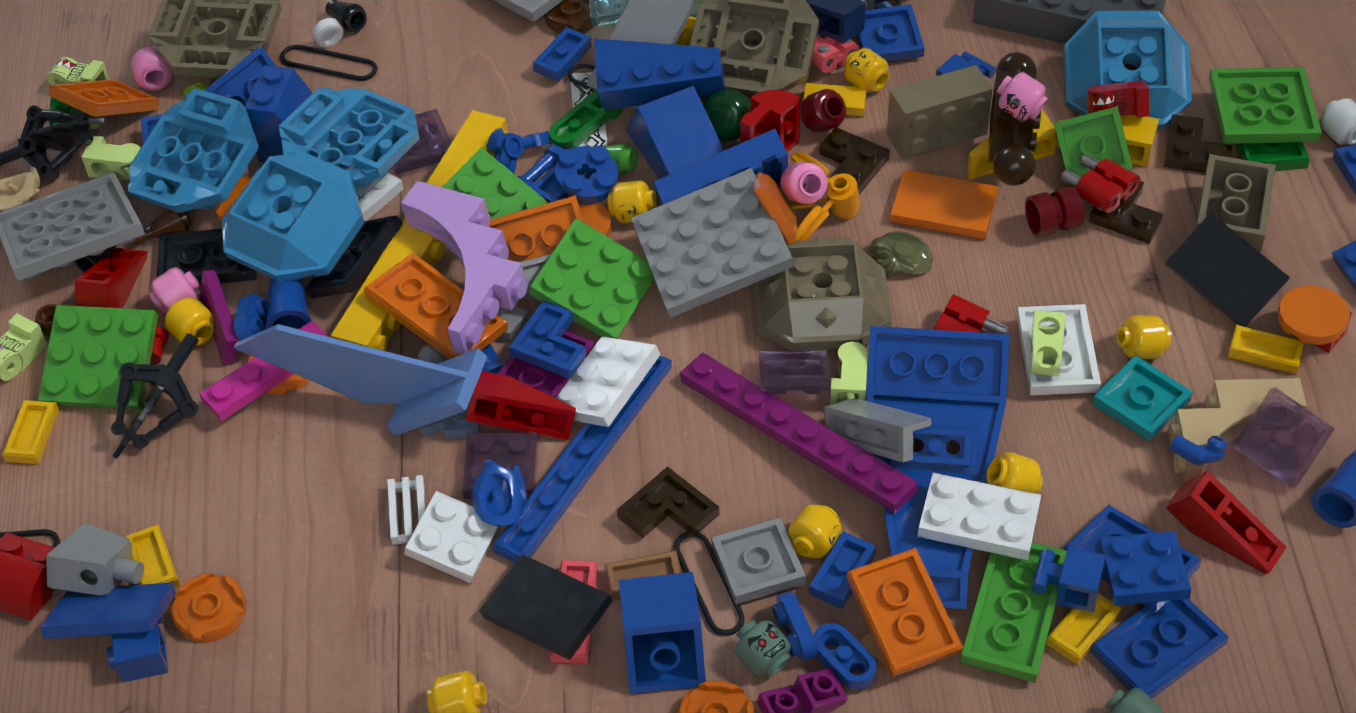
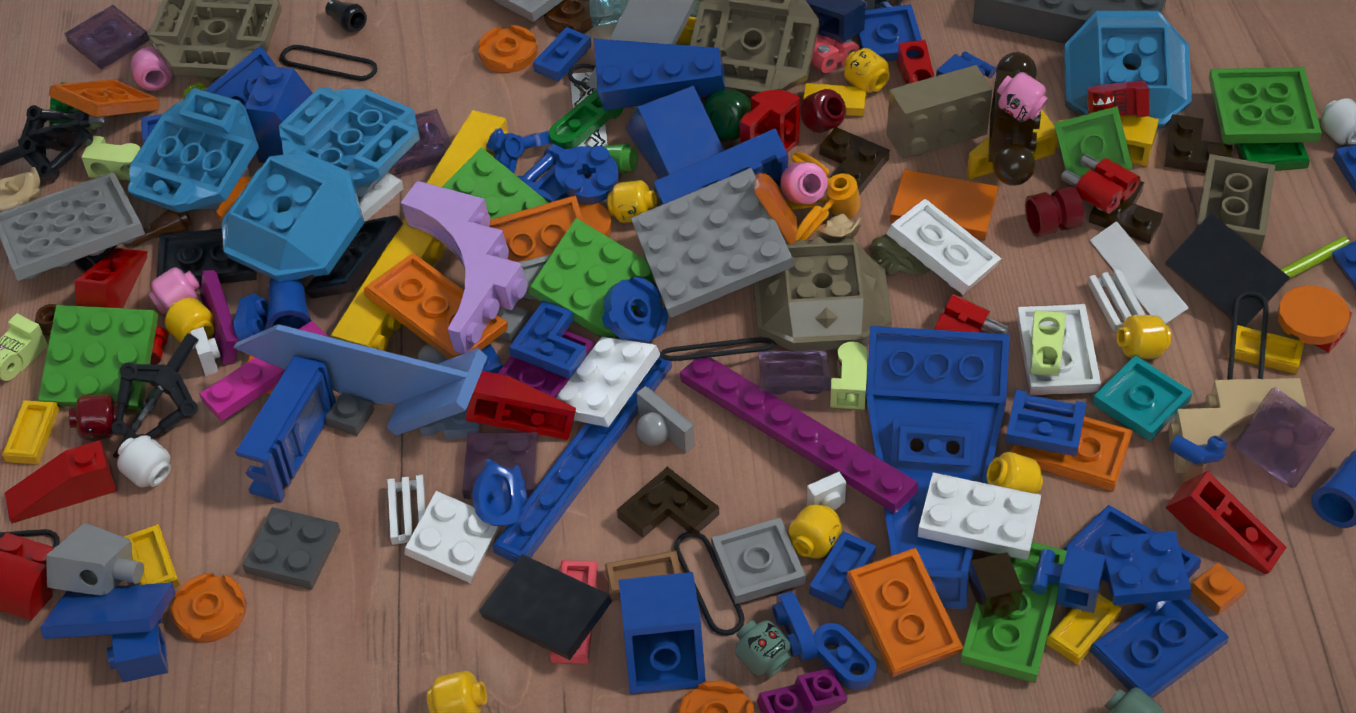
(62, 482): none -> red slope
(71, 71): yellowish green leg -> none
(93, 416): none -> dark red head
(107, 36): none -> clear purple plate
(143, 461): none -> white head
(207, 351): none -> white plate
(287, 427): none -> blue door
(291, 548): none -> dark grey plate
(327, 32): white tile -> none
(349, 413): none -> dark grey plate
(507, 49): none -> orange tile
(623, 322): none -> blue plate
(662, 422): none -> light grey tile
(719, 353): none -> black piece
(827, 491): none -> white plate
(839, 227): none -> tan hat
(876, 427): light grey panel -> none
(917, 67): none -> red leg
(943, 246): none -> white plate
(995, 585): none -> dark brown brick
(1043, 429): none -> blue plate
(1098, 455): none -> orange tile
(1126, 292): none -> white tile
(1140, 273): none -> white sticker
(1218, 588): none -> orange plate
(1234, 331): none -> black piece
(1314, 258): none -> lime bar

